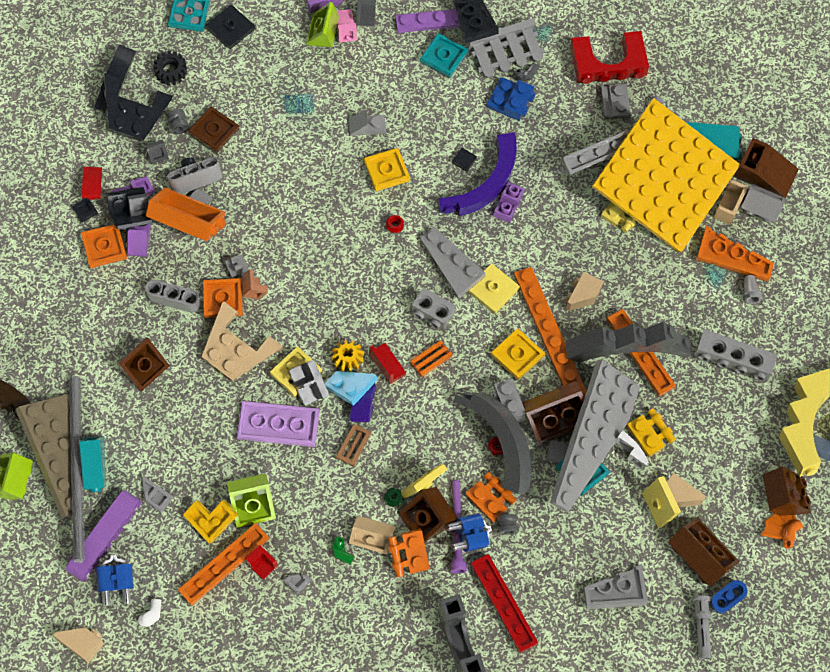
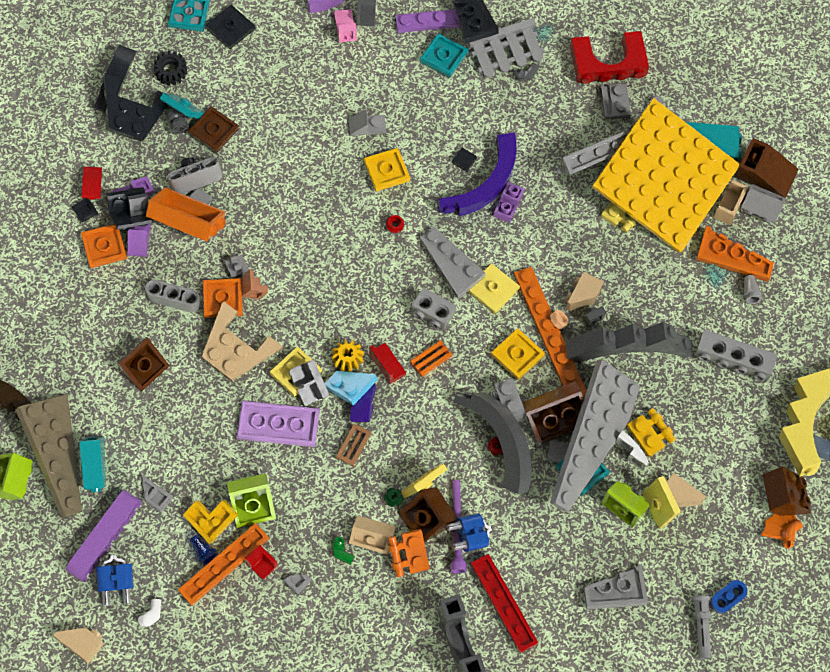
(76, 470): light grey axle -> none
(157, 151): dark grey tile -> none
(182, 105): none -> teal plate
(203, 550): none -> clear blue cone
(299, 103): clear light blue panel -> none
(323, 26): lime slope -> none
(486, 501): orange plate -> none
(508, 524): dark grey wheel -> none
(511, 98): blue plate -> none
(559, 319): none -> light nougat tile
(594, 315): none -> dark grey plate
(625, 503): none -> lime slope
(646, 361): orange plate -> none
(703, 552): reddish brown slope -> none

